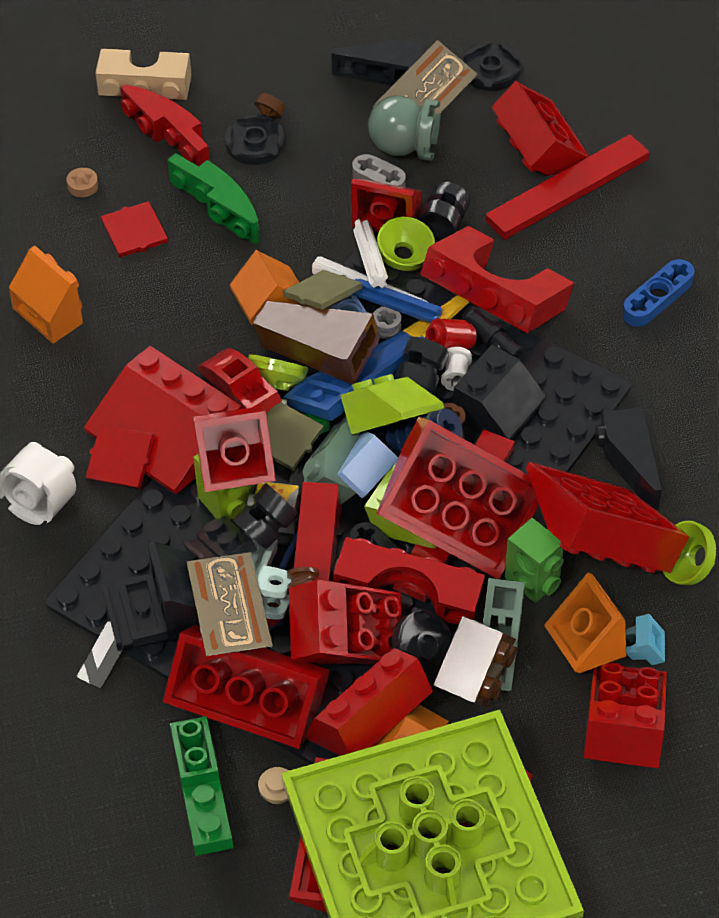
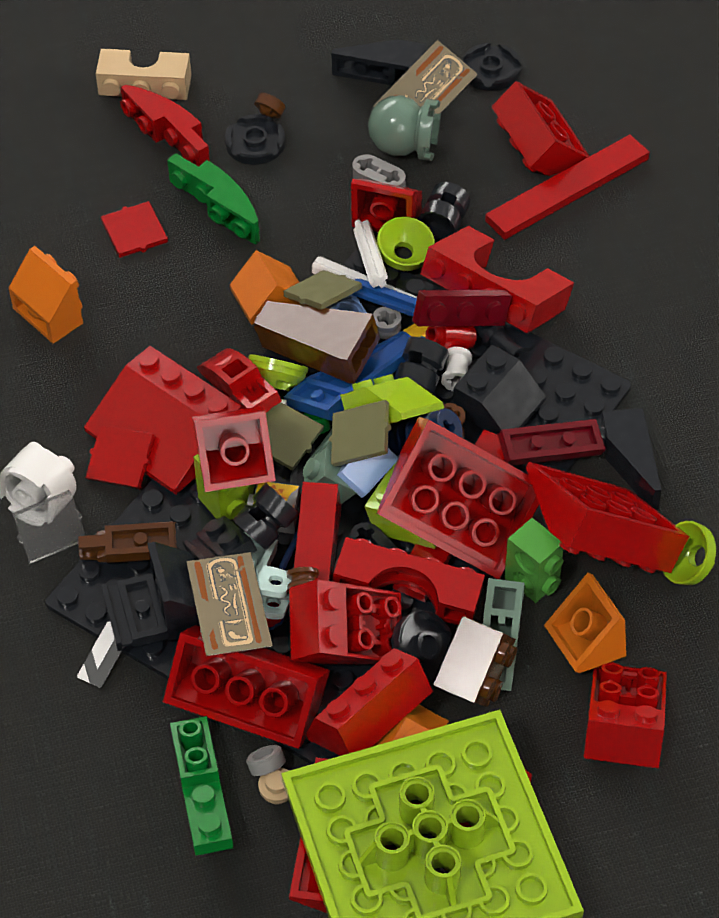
(49, 526): none -> clear piece
(82, 182): medium nougat tile -> none
(126, 541): none -> reddish brown hinge
(265, 760): none -> light grey tile
(360, 433): none -> olive piece
(461, 307): none -> dark red plate
(551, 442): none -> dark red plate
(648, 639): medium azure tile -> none
(653, 304): blue beam -> none

